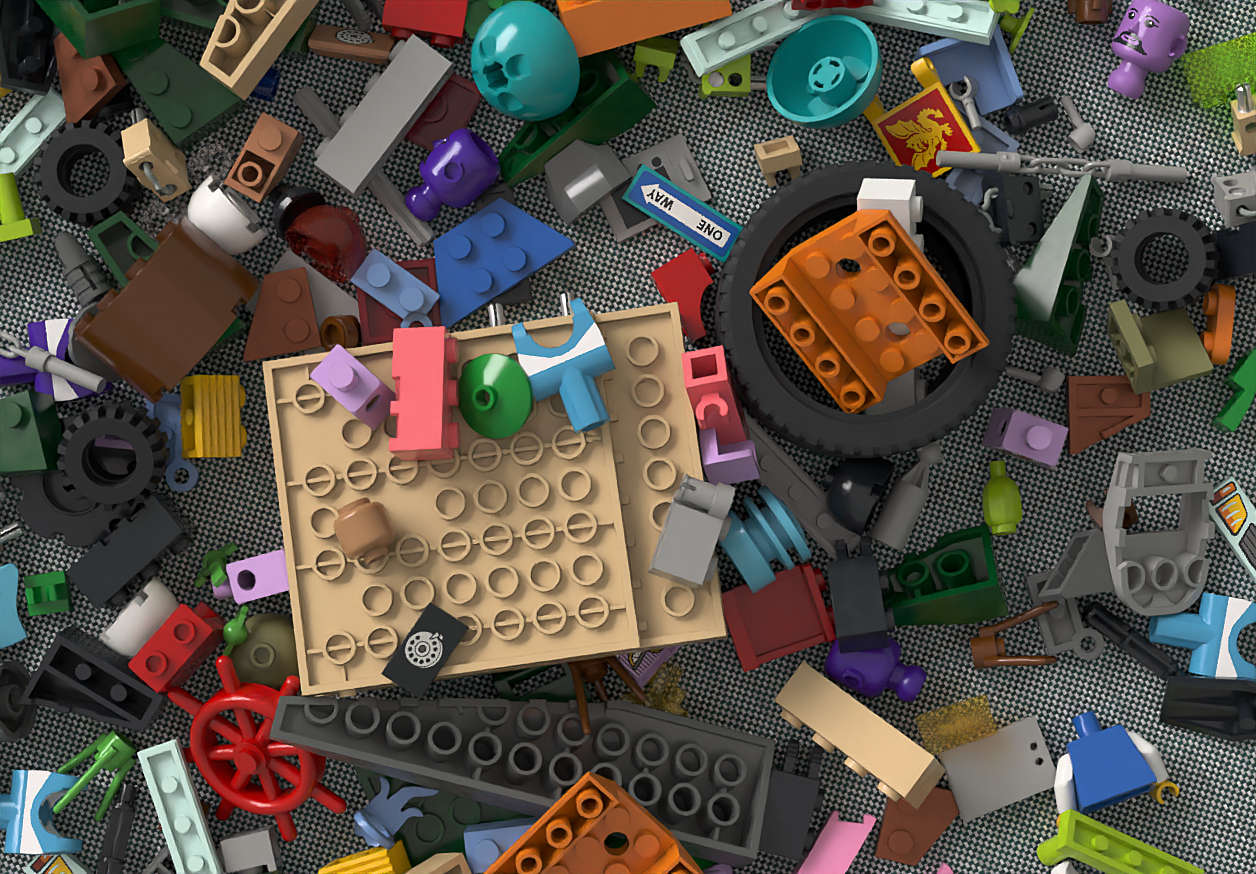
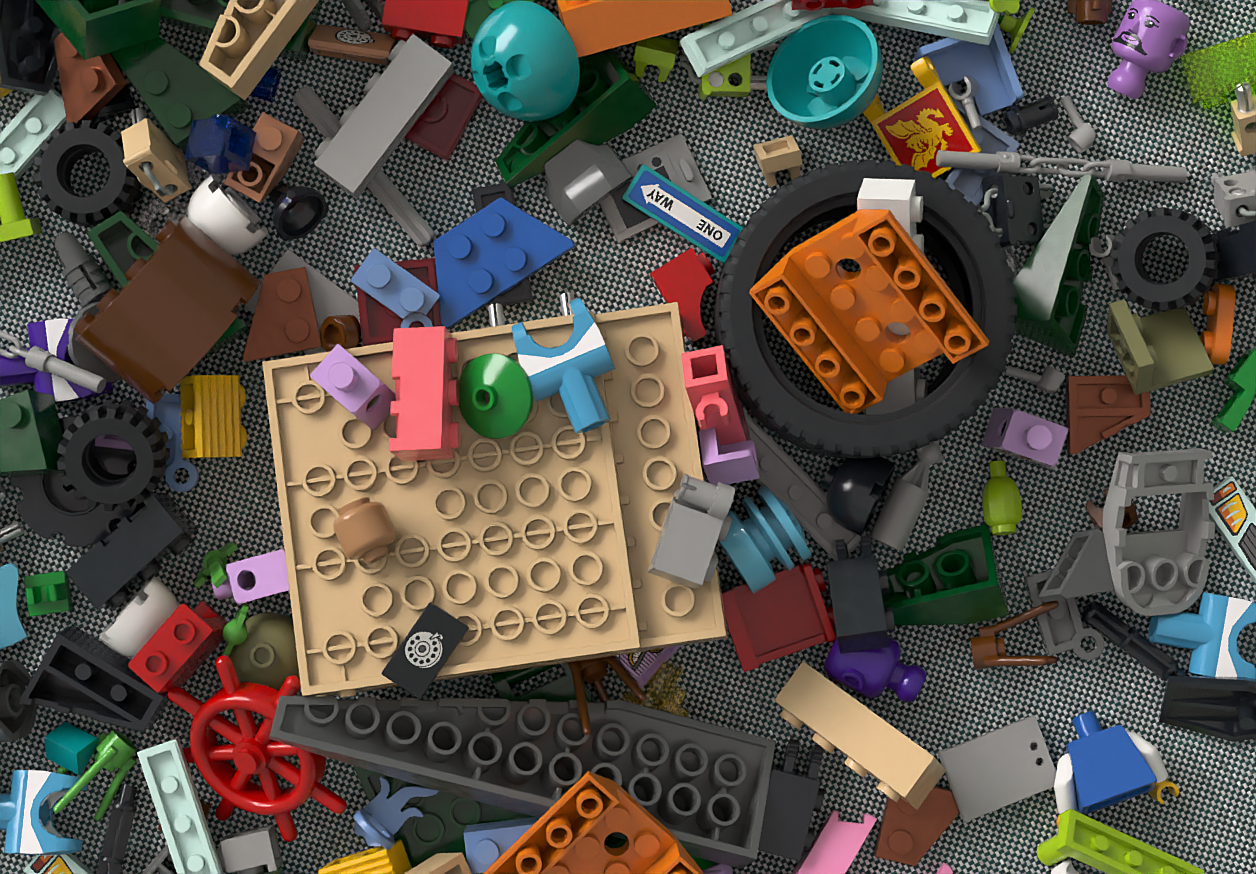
(70, 747): none -> teal slope
(220, 145): none -> clear blue brick
(330, 239): clear red cylinder -> none
(453, 174): dark purple piece -> none
(956, 724): clear yellow hips -> none

